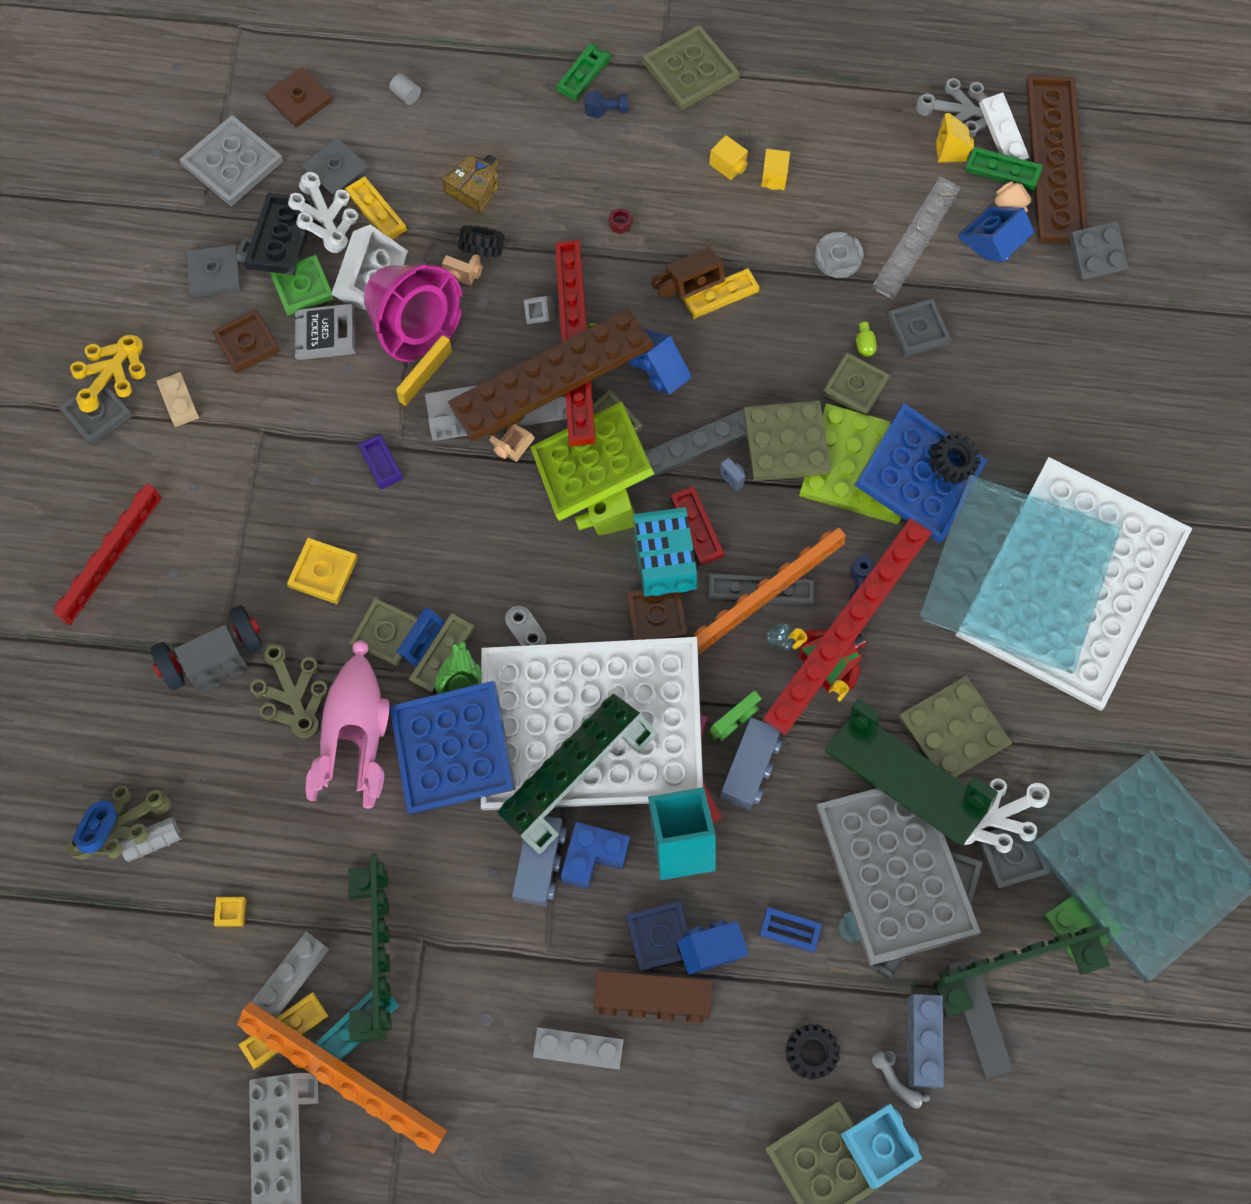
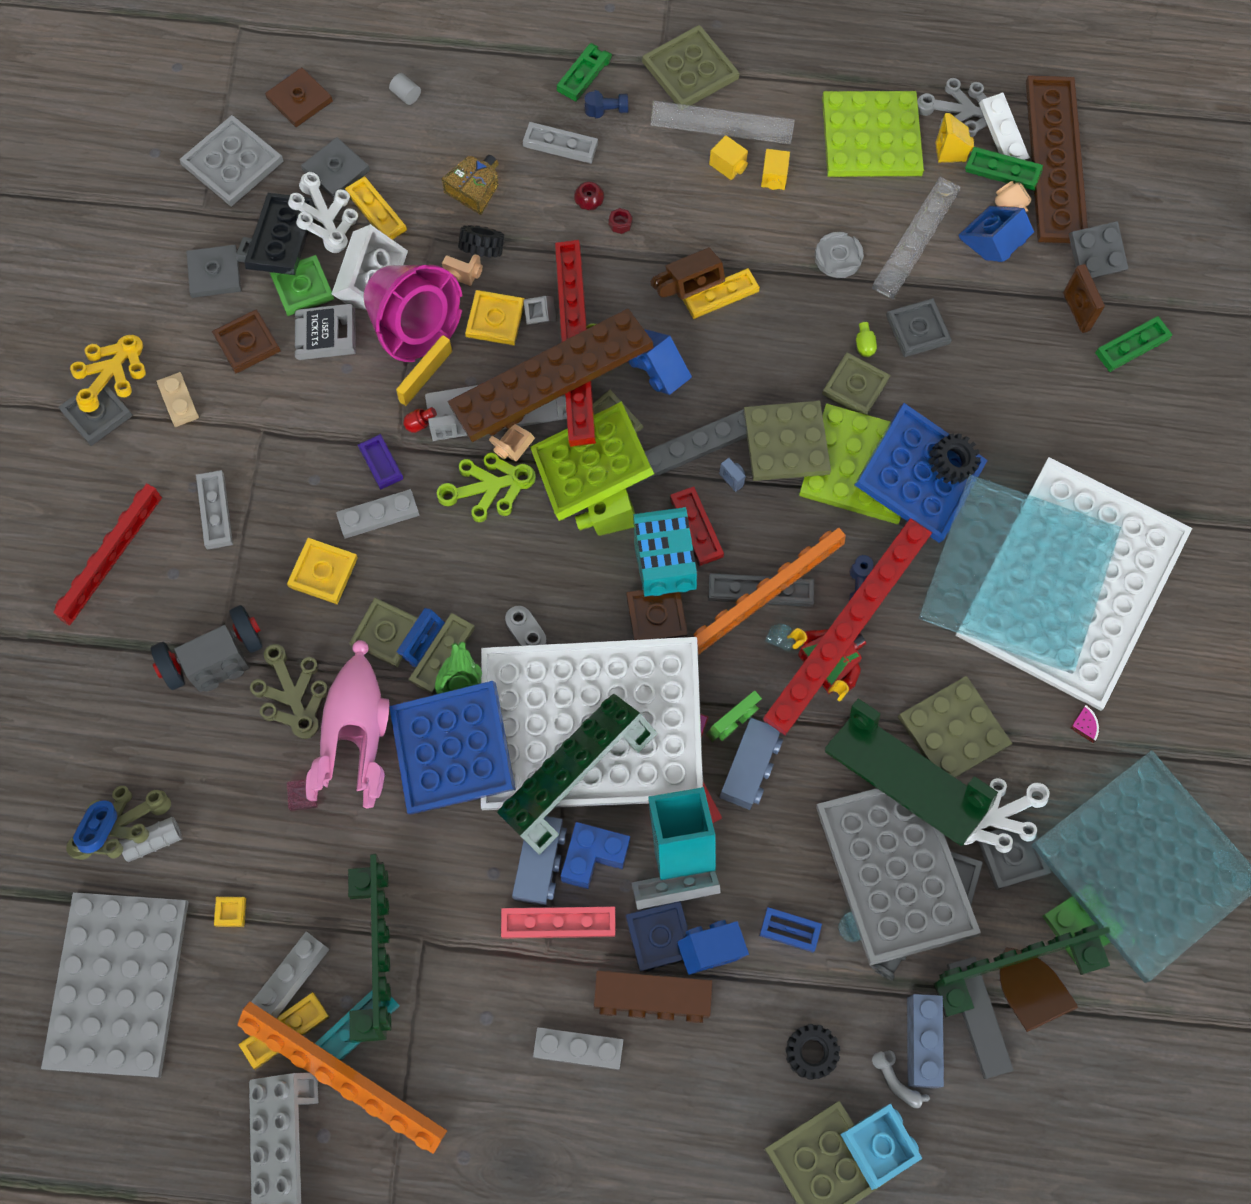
(115, 985): none -> light grey plate
(214, 509): none -> light grey plate
(297, 796): none -> clear pink tile
(377, 513): none -> light grey plate
(418, 419): none -> red cylinder
(491, 485): none -> lime plant
(495, 317): none -> yellow plate
(557, 922): none -> coral plate
(560, 142): none -> light grey plate
(589, 202): none -> dark red plate
(660, 892): none -> light grey plate
(722, 122): none -> clear plate
(872, 133): none -> lime plate
(1035, 992): none -> reddish brown shield
(1083, 298): none -> reddish brown plate
(1087, 724): none -> dark pink tile
(1133, 343): none -> green plate

